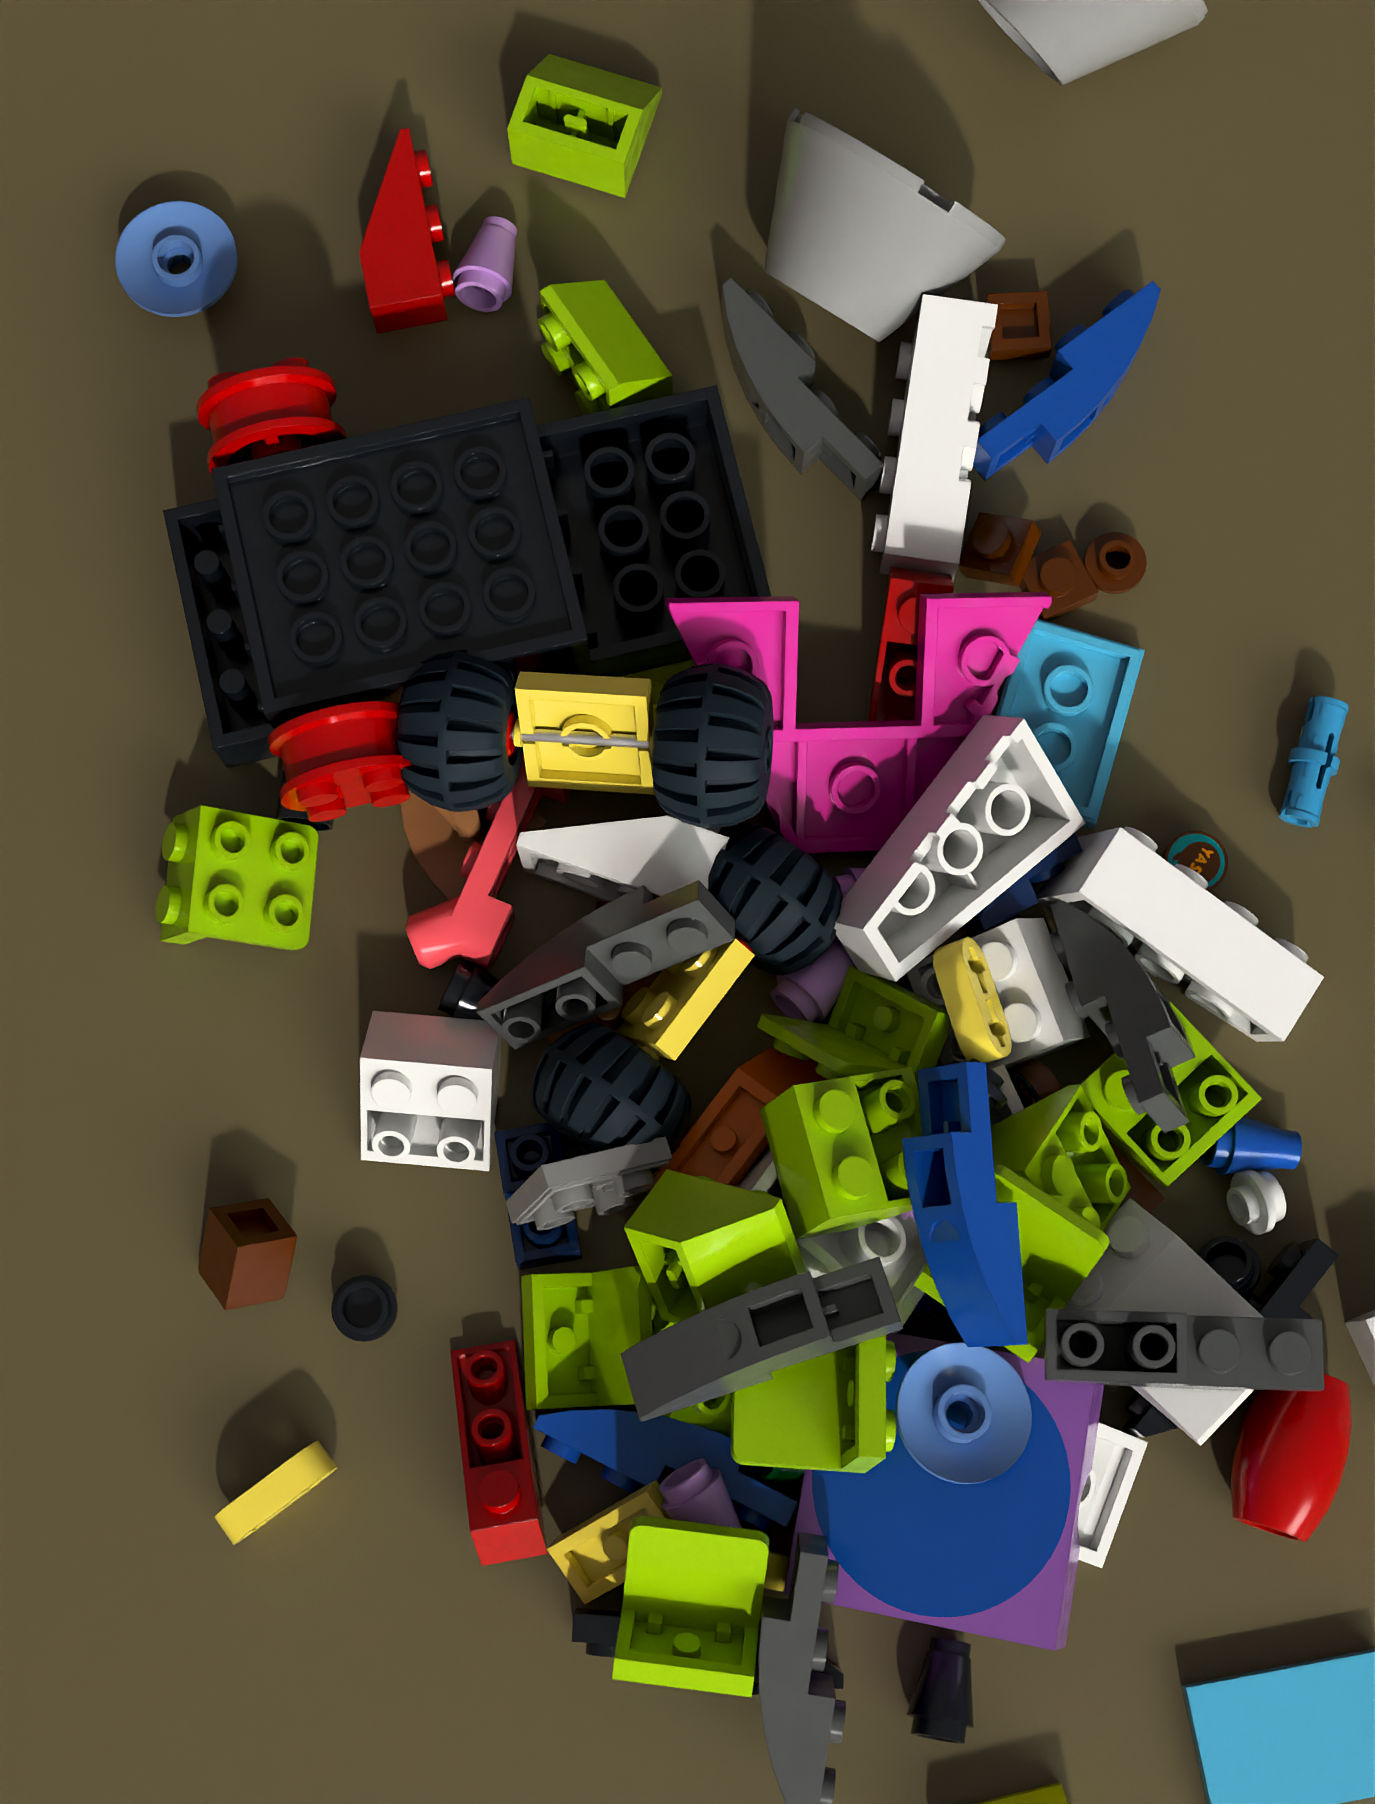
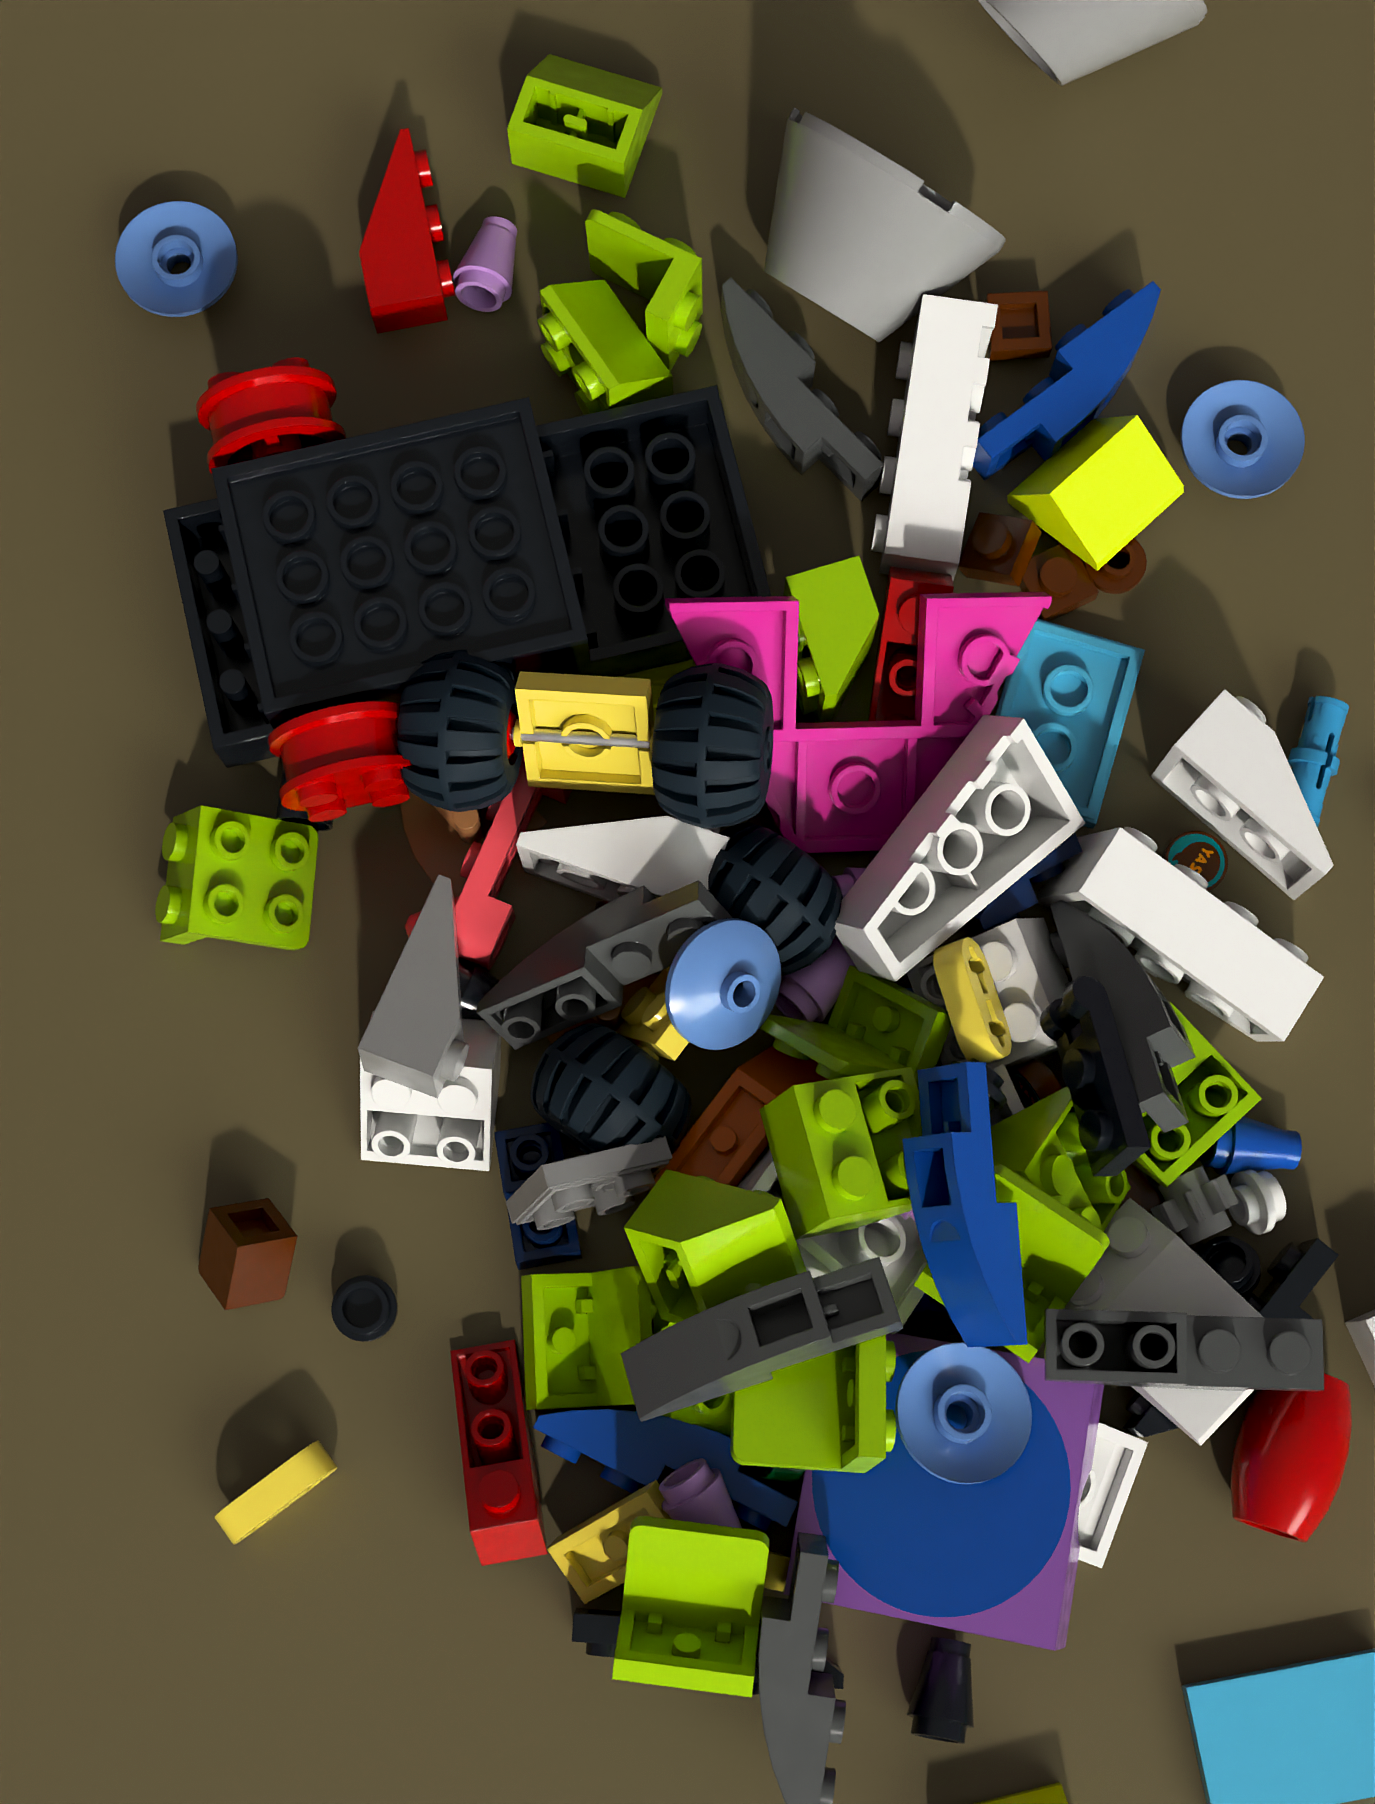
(419, 1021): none -> light grey slope
(655, 269): none -> lime bracket
(706, 974): none -> medium blue dish
(833, 633): none -> lime slope
(1097, 1076): none -> black plate
(1099, 488): none -> neon yellow slope
(1195, 1205): none -> light grey gear
(1244, 790): none -> white slope
(1247, 414): none -> medium blue dish

